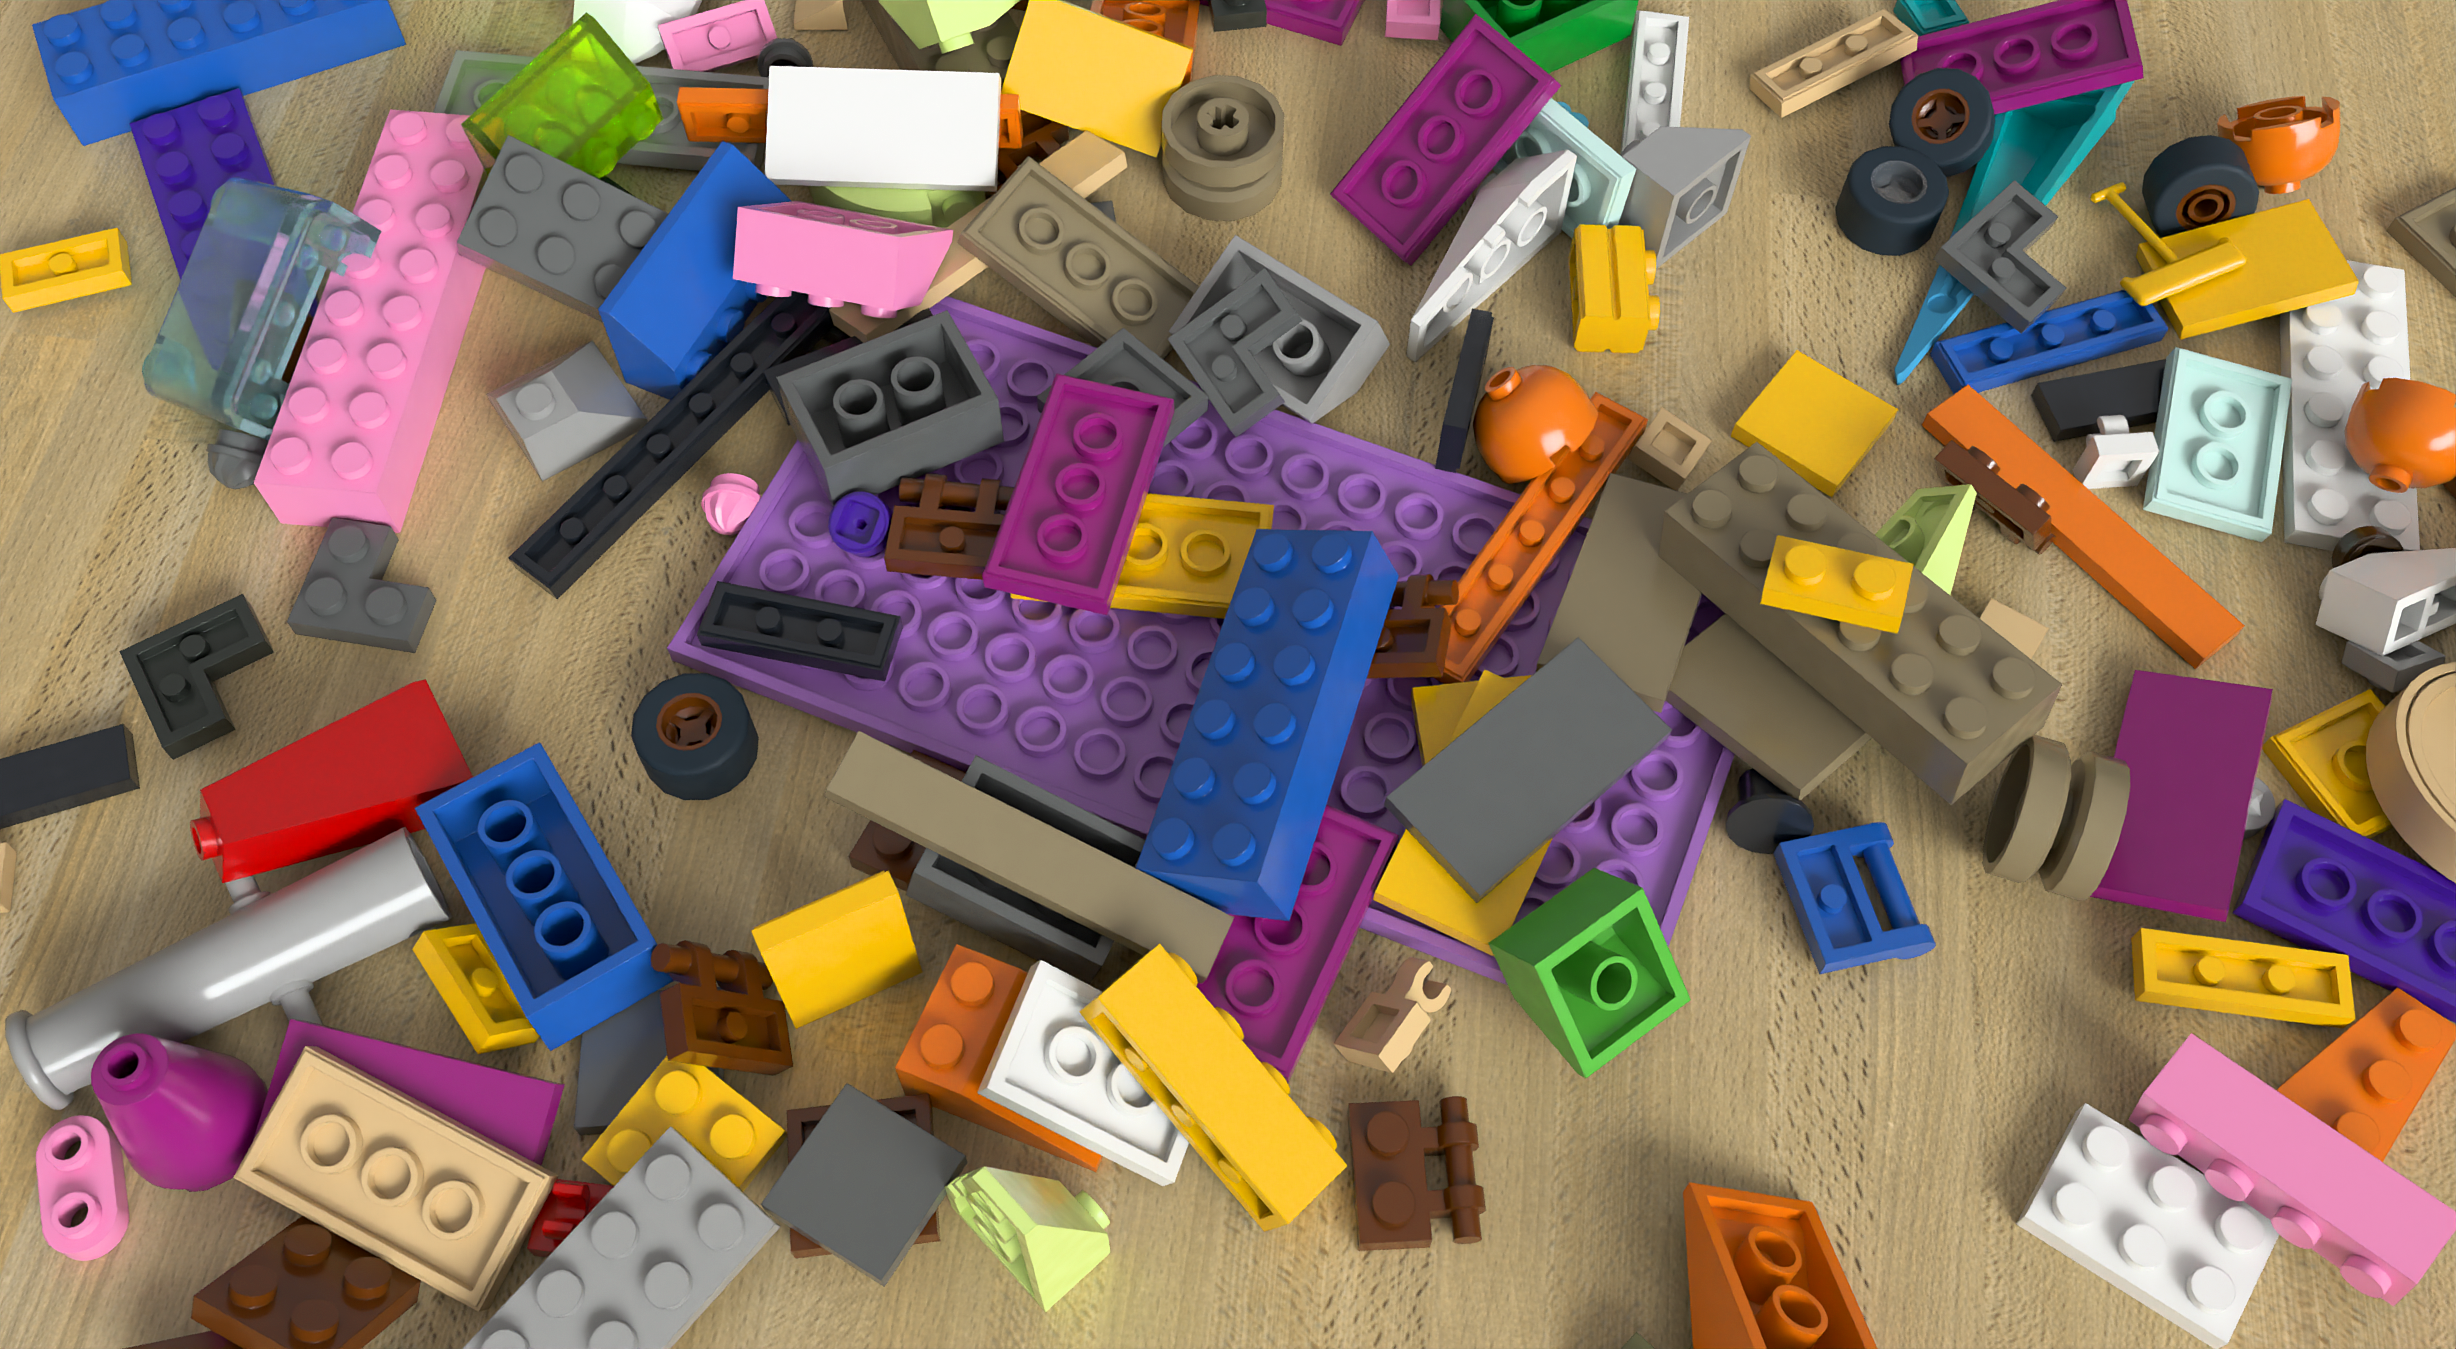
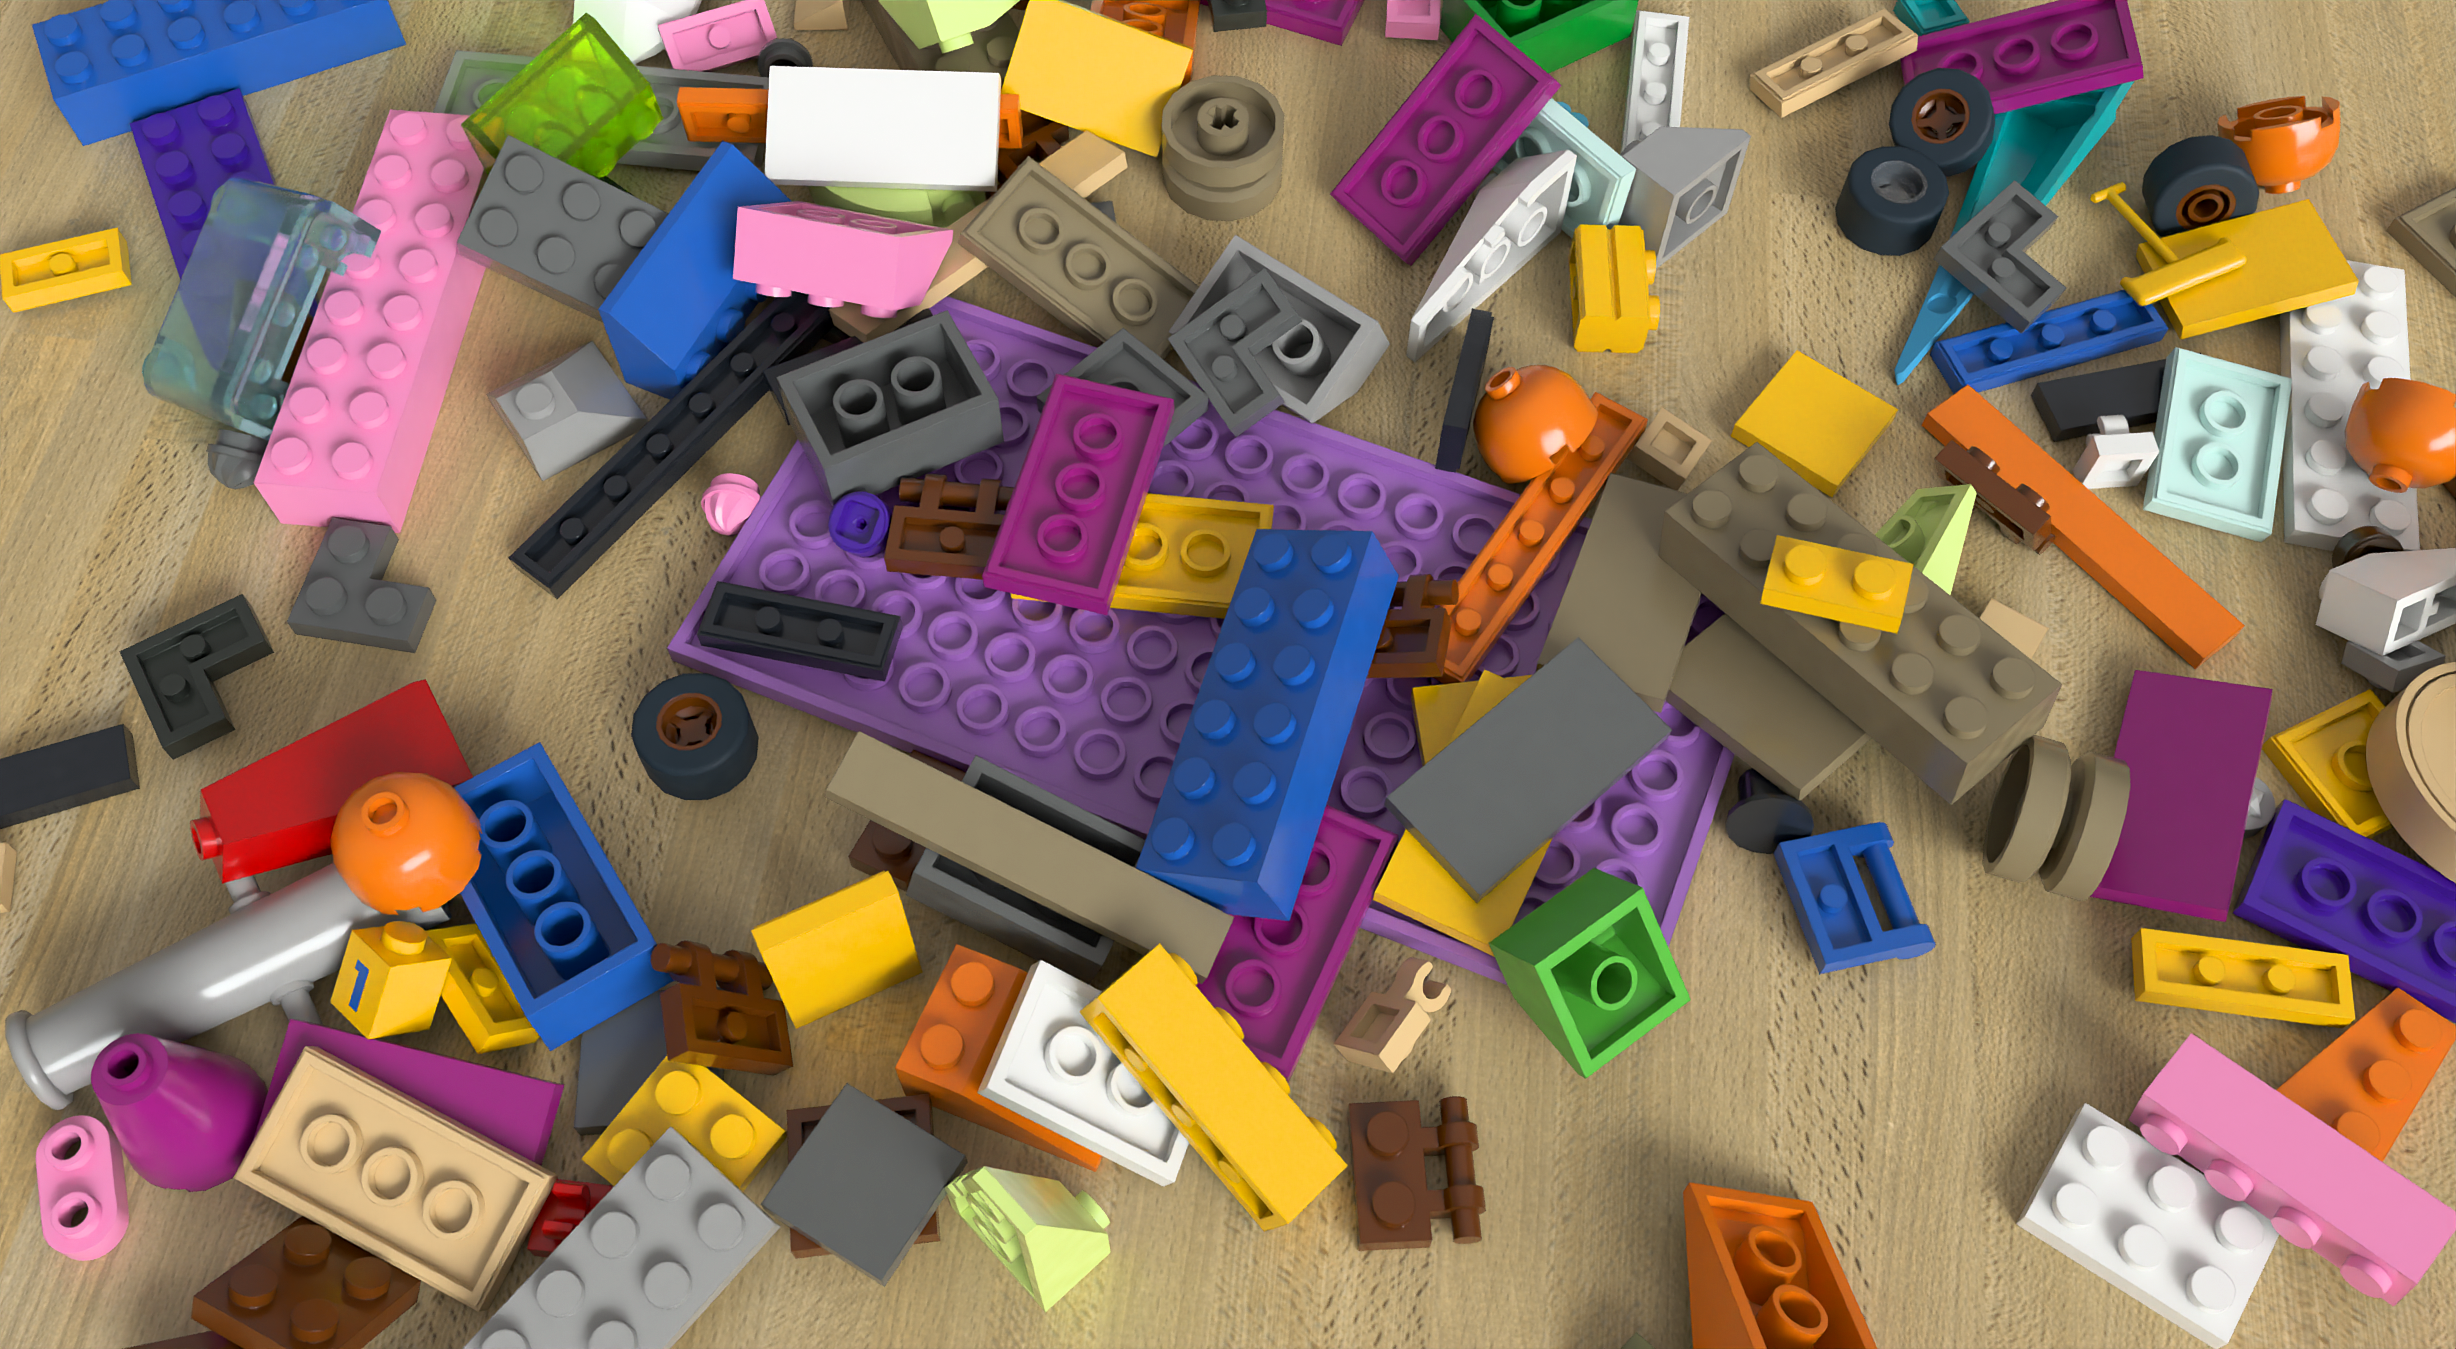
(390, 979): none -> yellow brick
(406, 842): none -> orange cylinder

